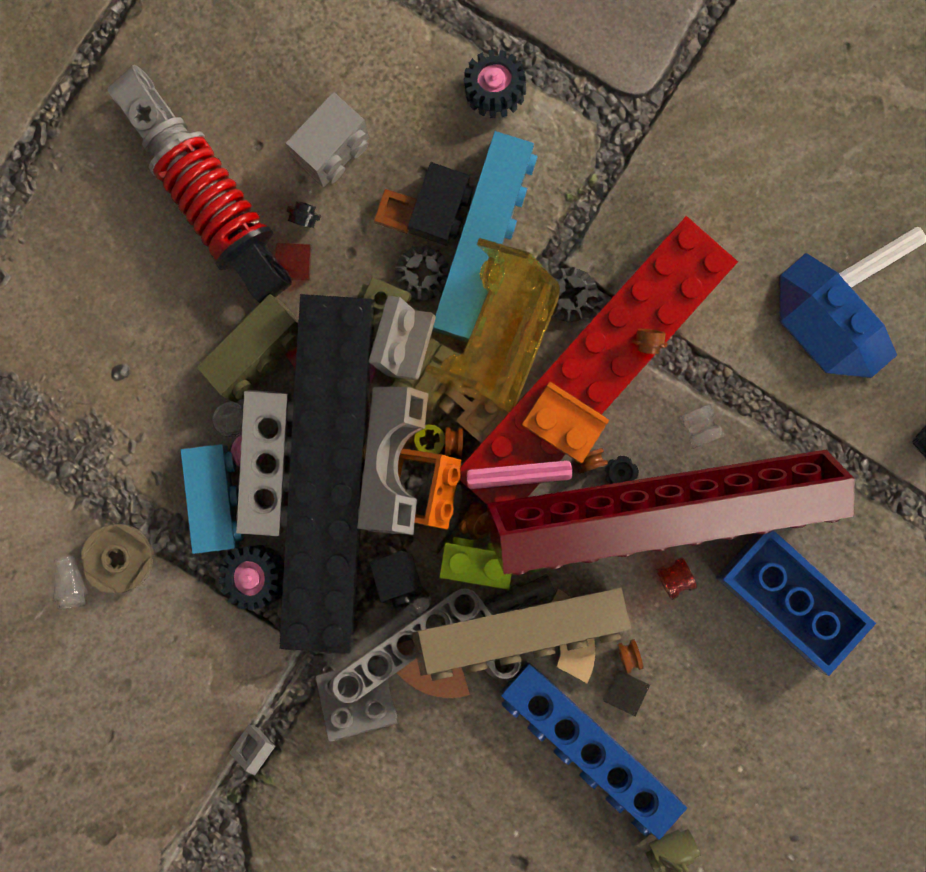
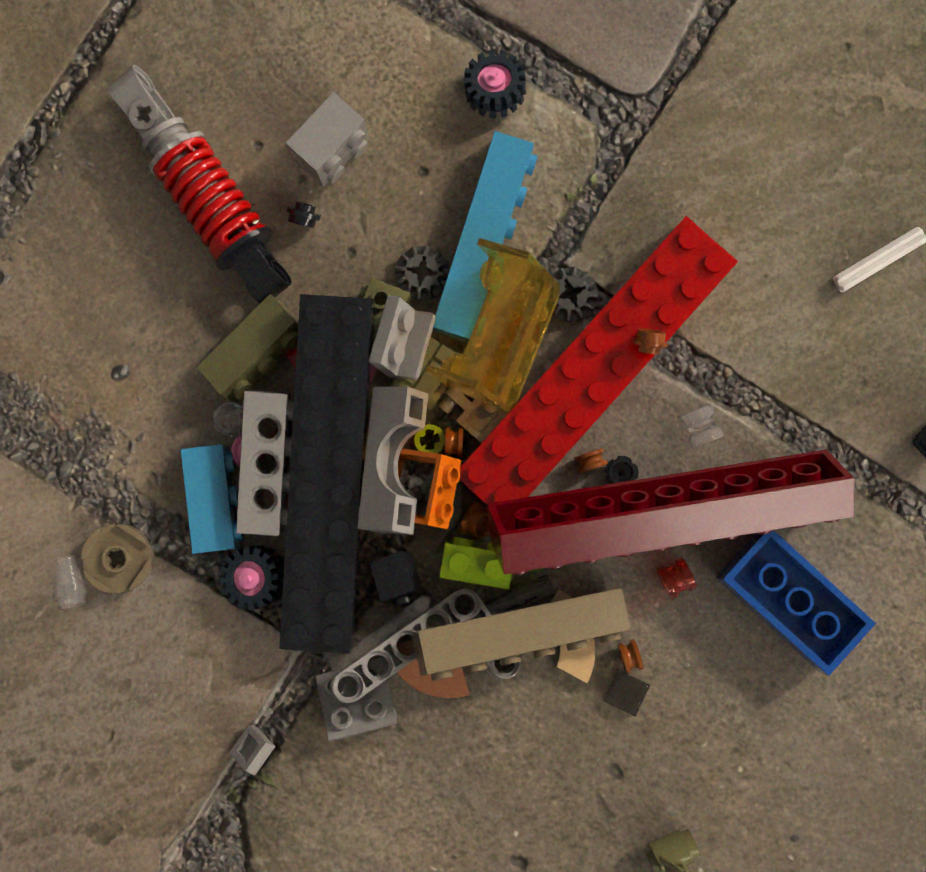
(295, 259): clear red plate -> none
(395, 211): dark orange plate -> none
(440, 203): black brick -> none
(519, 474): bright pink axle -> none
(565, 422): orange plate -> none
(664, 805): blue brick -> none
(832, 321): blue wedge -> none

